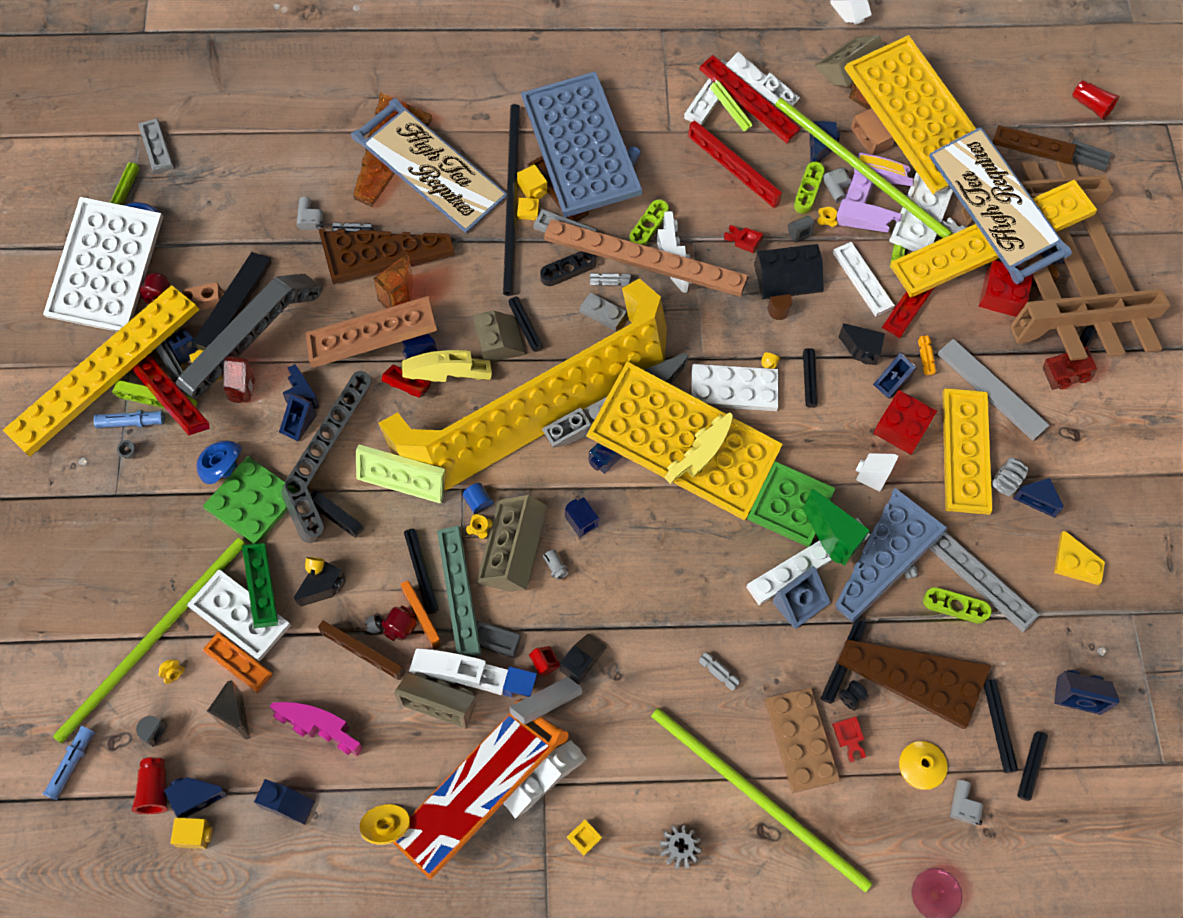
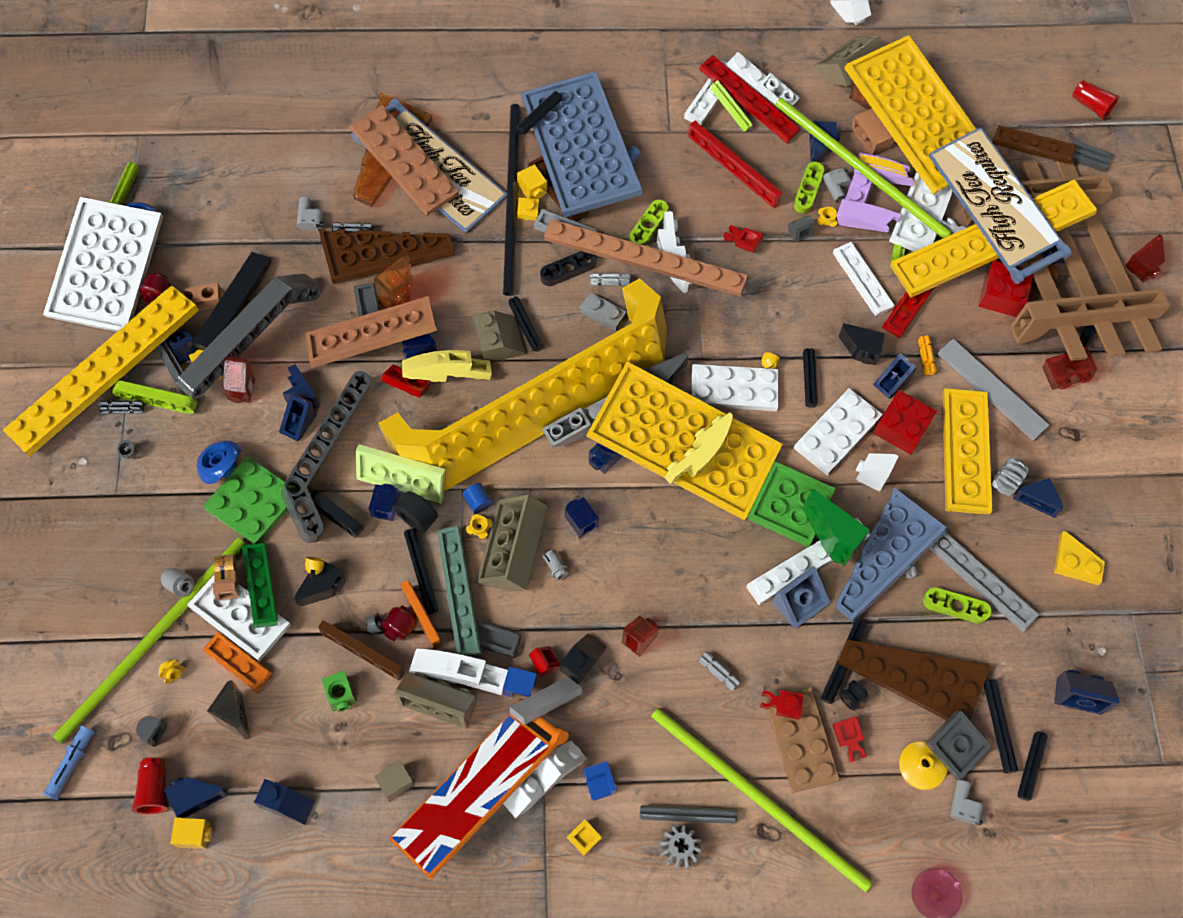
(121, 407): none -> black axle
(136, 418): medium blue pin -> none
(156, 146): light grey tile -> none
(170, 396): red tile -> none
(177, 582): none -> light grey brick
(225, 578): none -> nougat leg
(310, 719): dark pink slope -> none
(336, 682): none -> bright green brick
(366, 299): none -> dark grey tile
(383, 501): none -> clear blue brick
(384, 824): yellow dish -> none
(395, 780): none -> dark tan brick
(404, 160): none -> nougat plate
(415, 511): none -> black tyre
(539, 112): none -> black axle
(599, 781): none -> blue panel
(639, 635): none -> clear red slope
(688, 814): none -> dark grey axle
(779, 306): reddish brown brick -> none
(786, 703): none -> red plate
(789, 271): black slope -> none
(838, 431): none -> white plate
(958, 745): none -> dark grey plate
(1148, 260): none -> clear red slope

